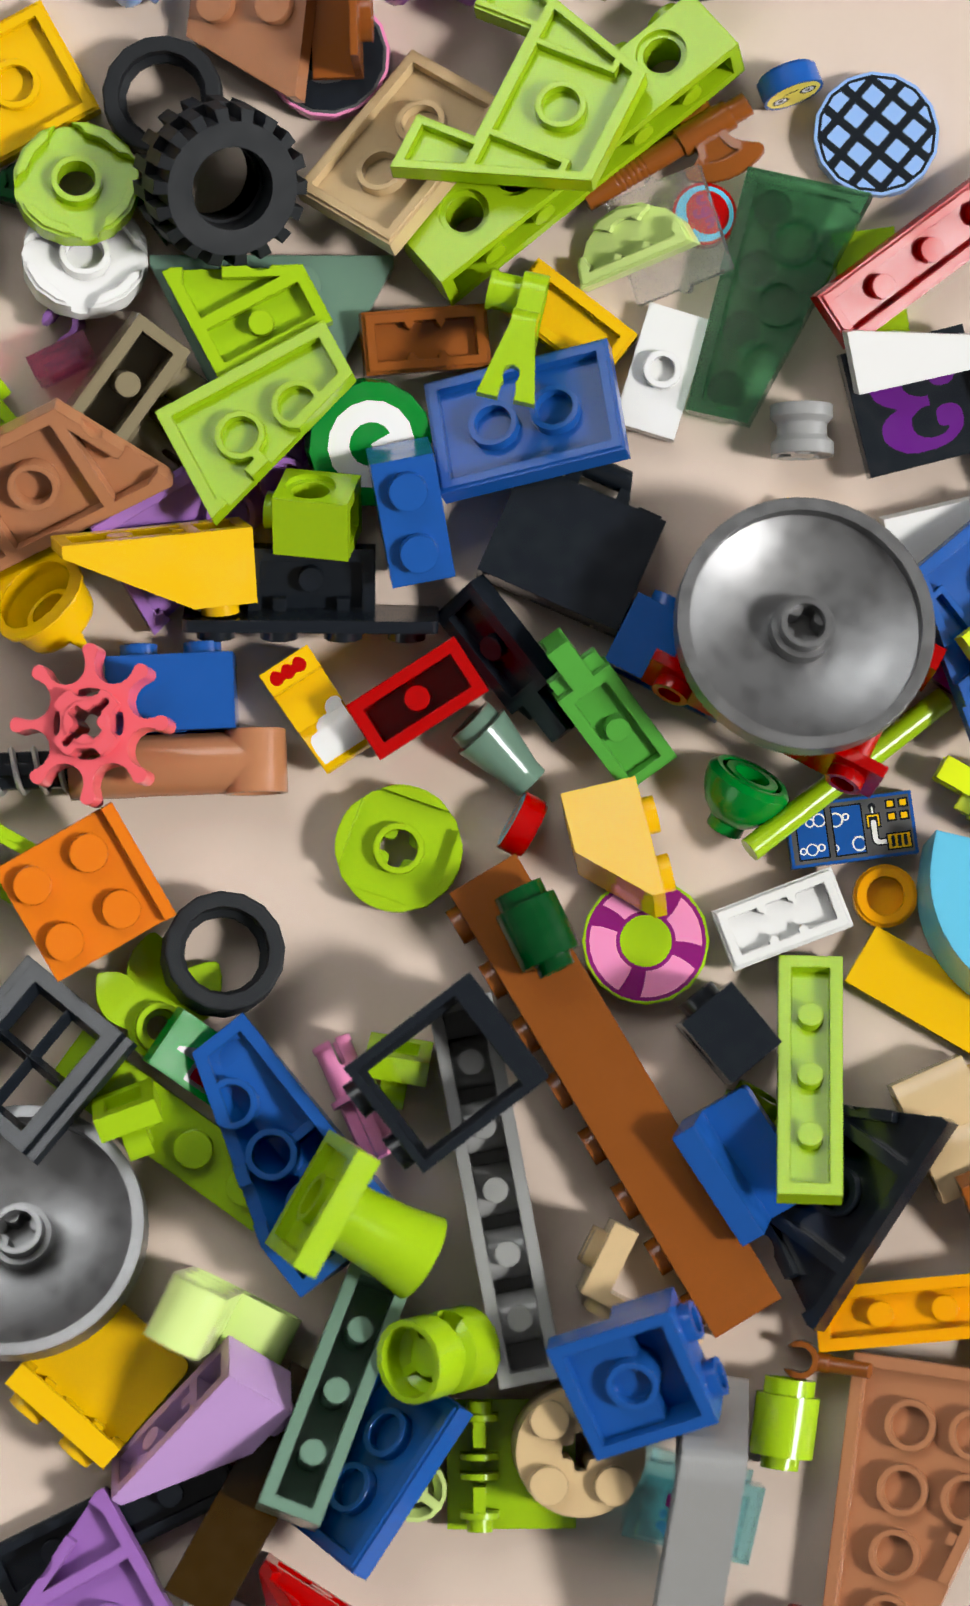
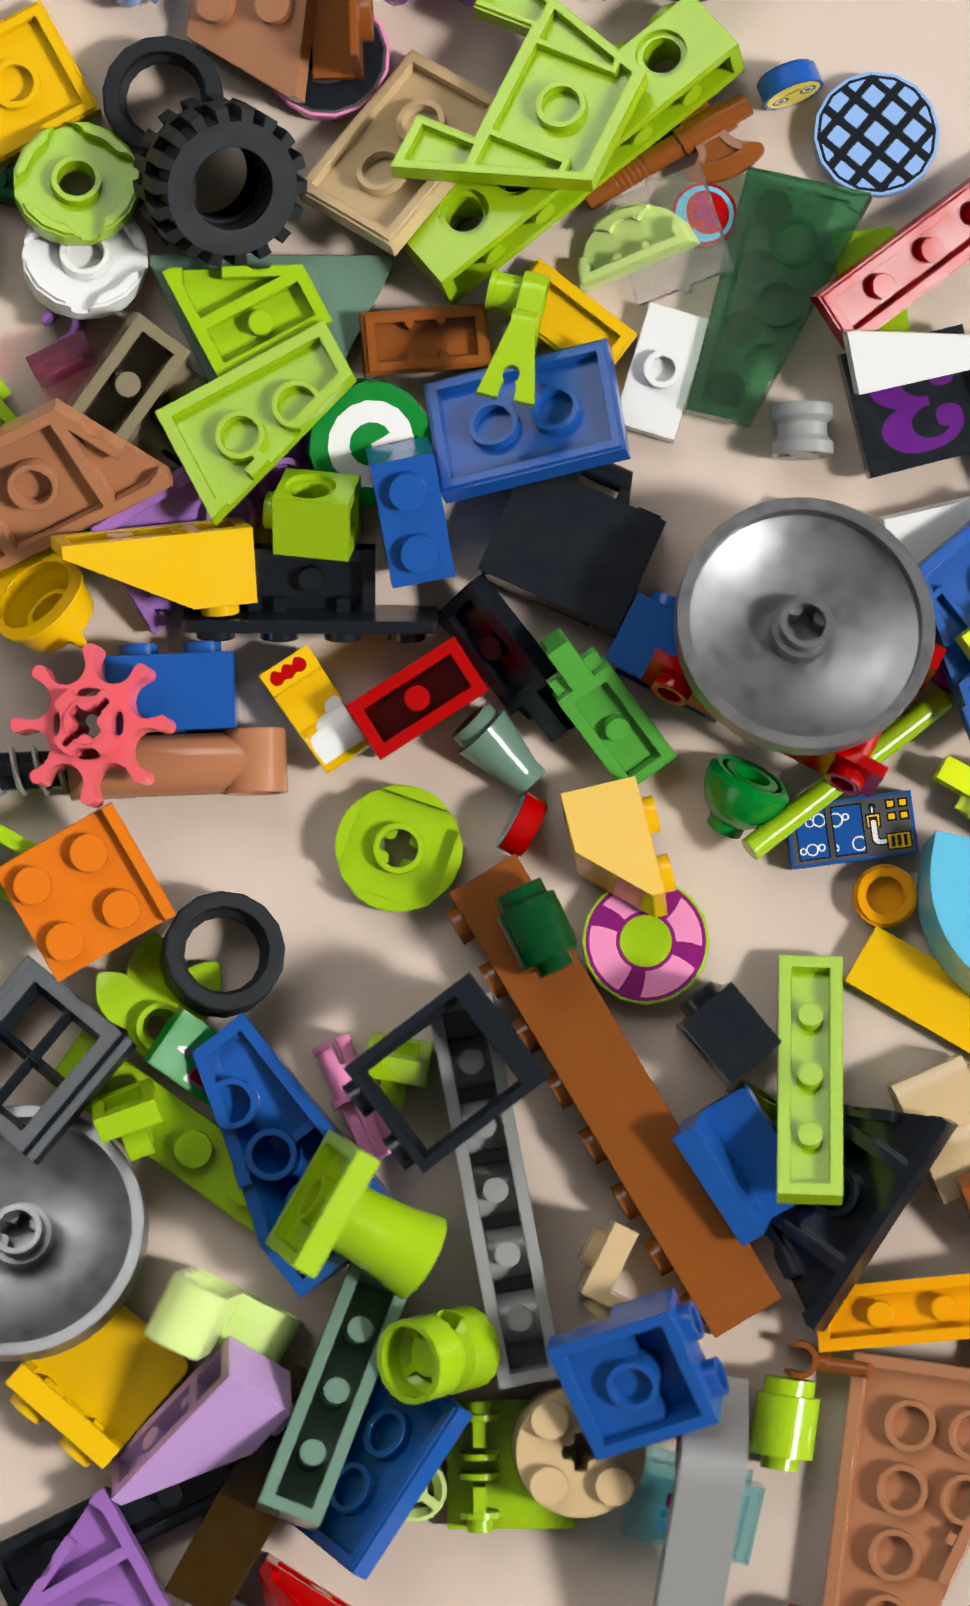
(781, 919): white plate -> none

